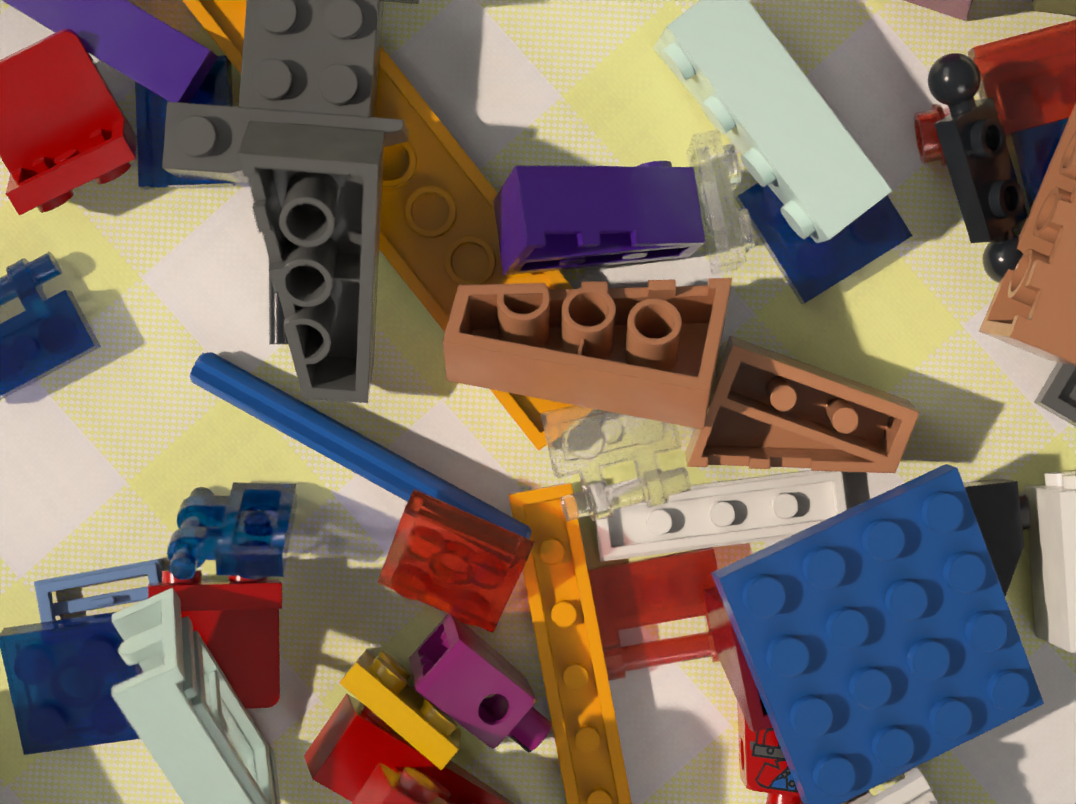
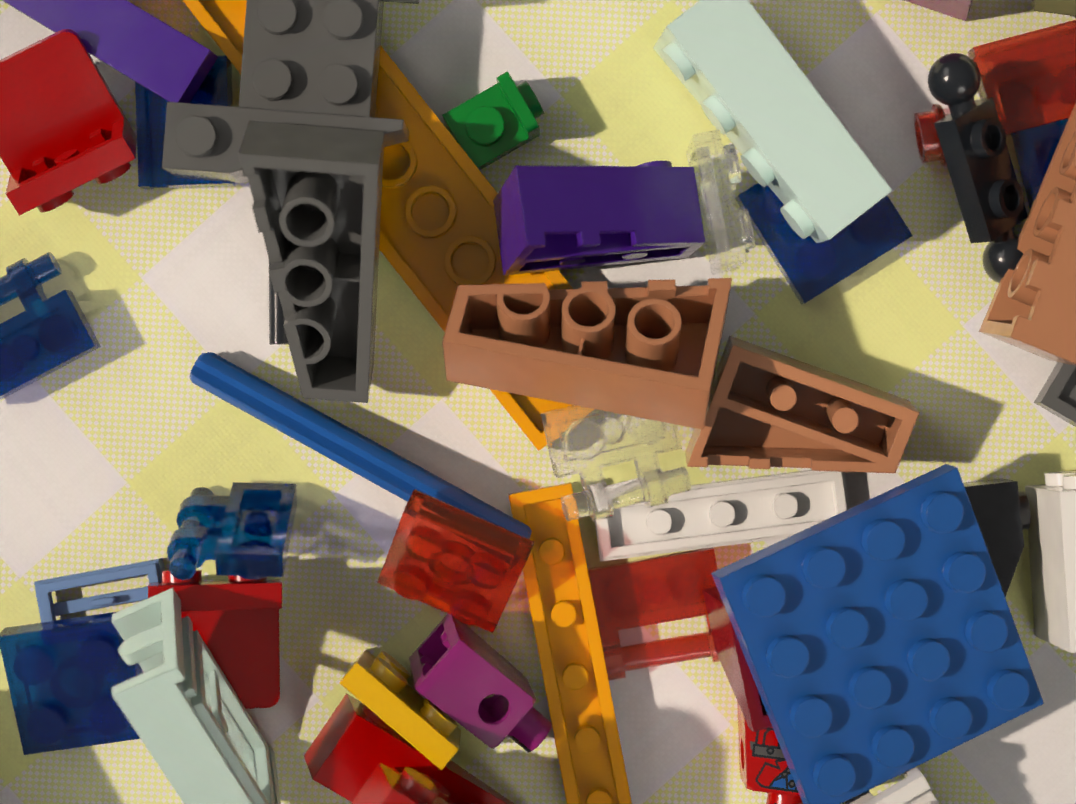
(495, 121): none -> green bracket

